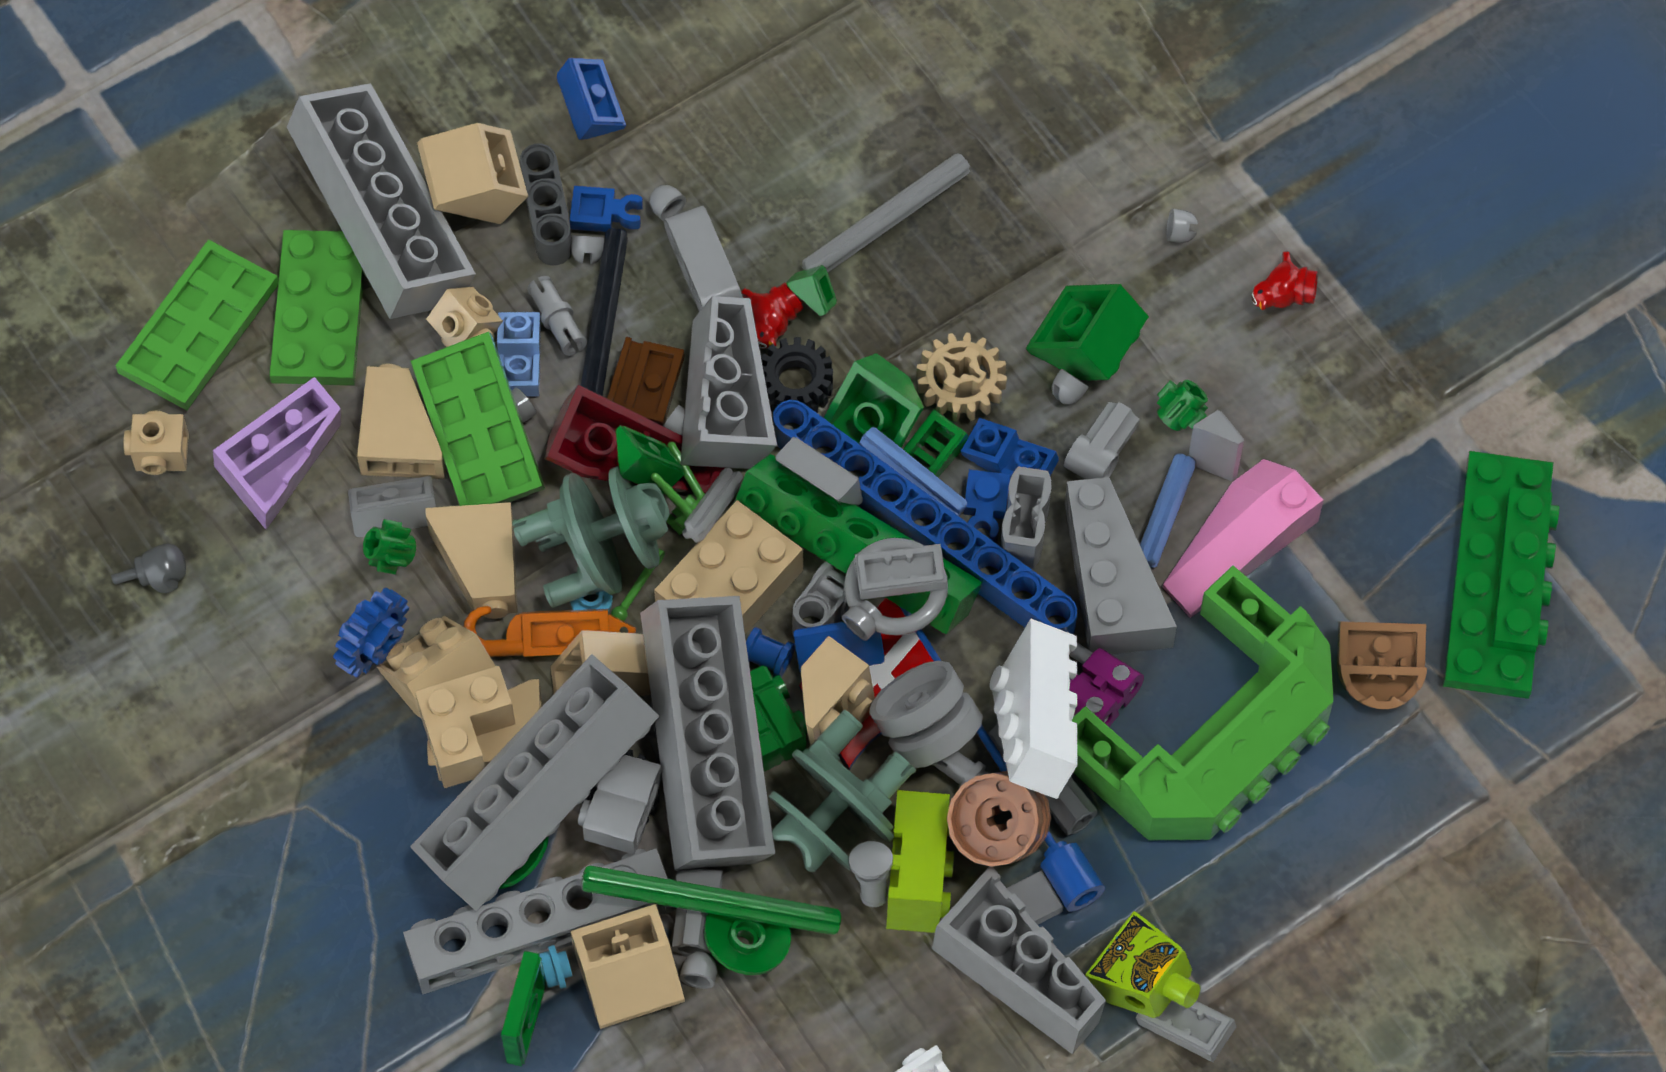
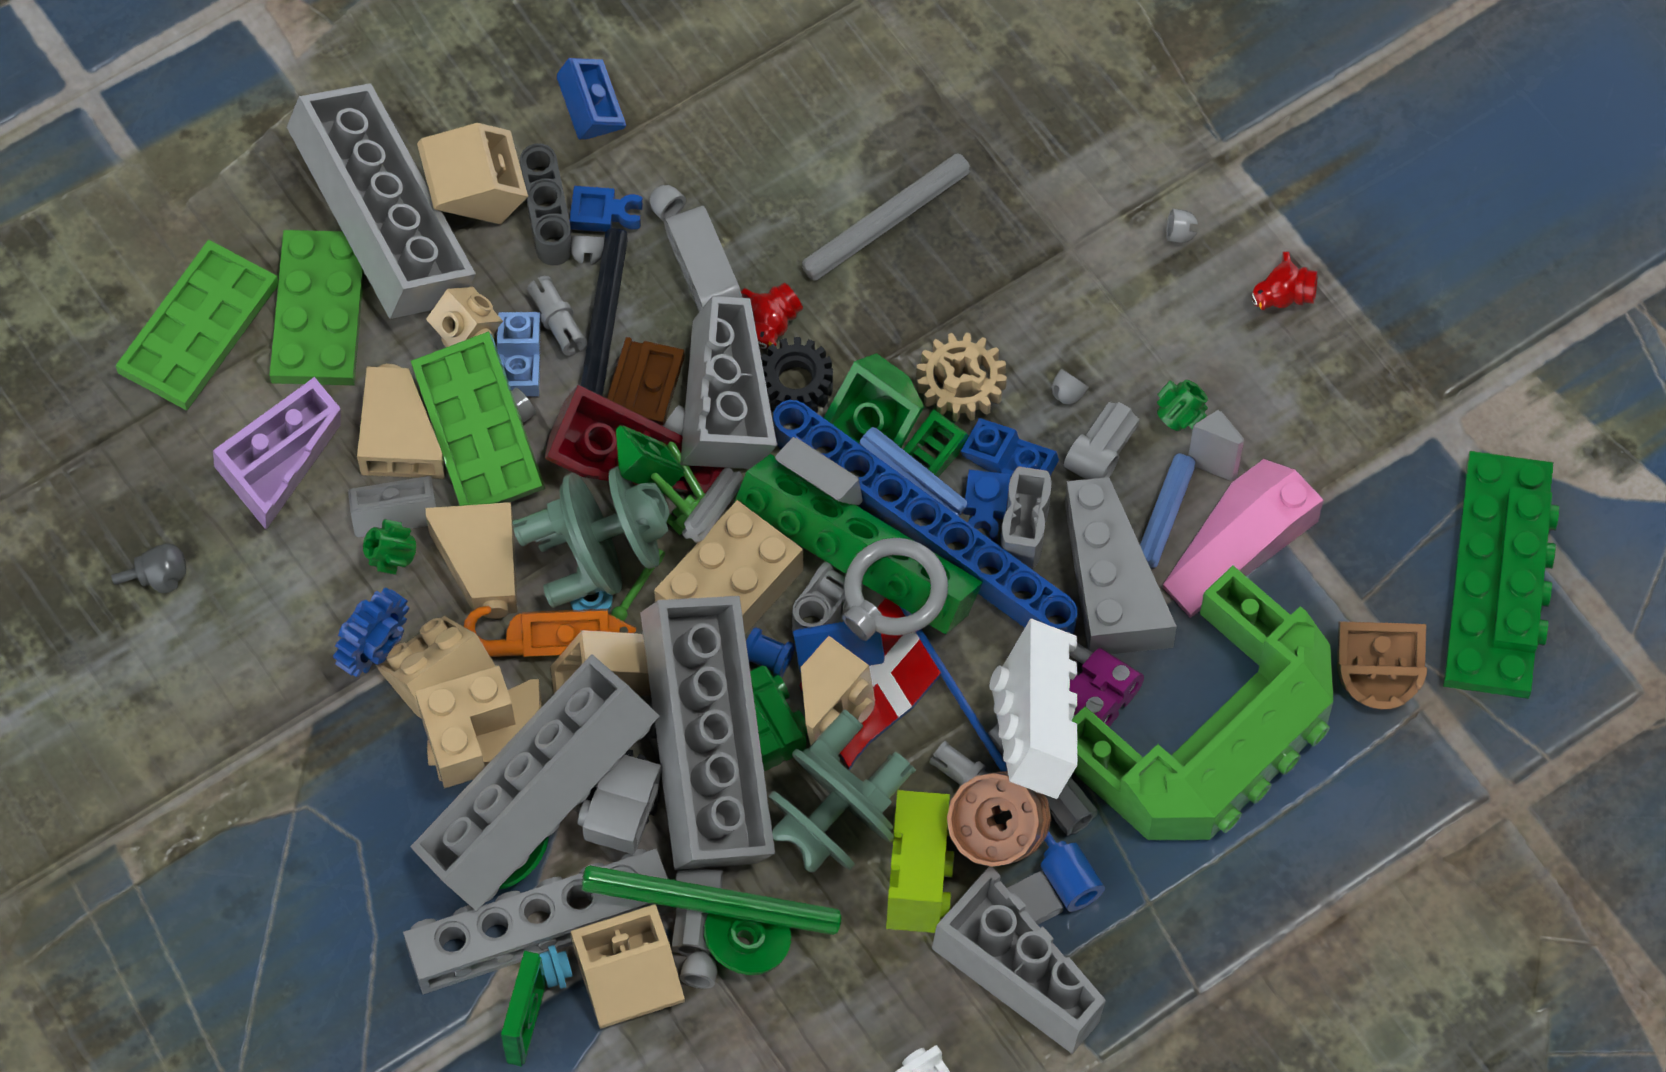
(157, 442): tan brick -> none
(814, 289): green slope -> none
(871, 866): light grey pin -> none
(900, 571): light grey plate -> none
(926, 713): light grey wheel -> none
(1089, 330): green slope -> none
(1143, 970): lime torso -> none
(1194, 1028): light grey plate -> none

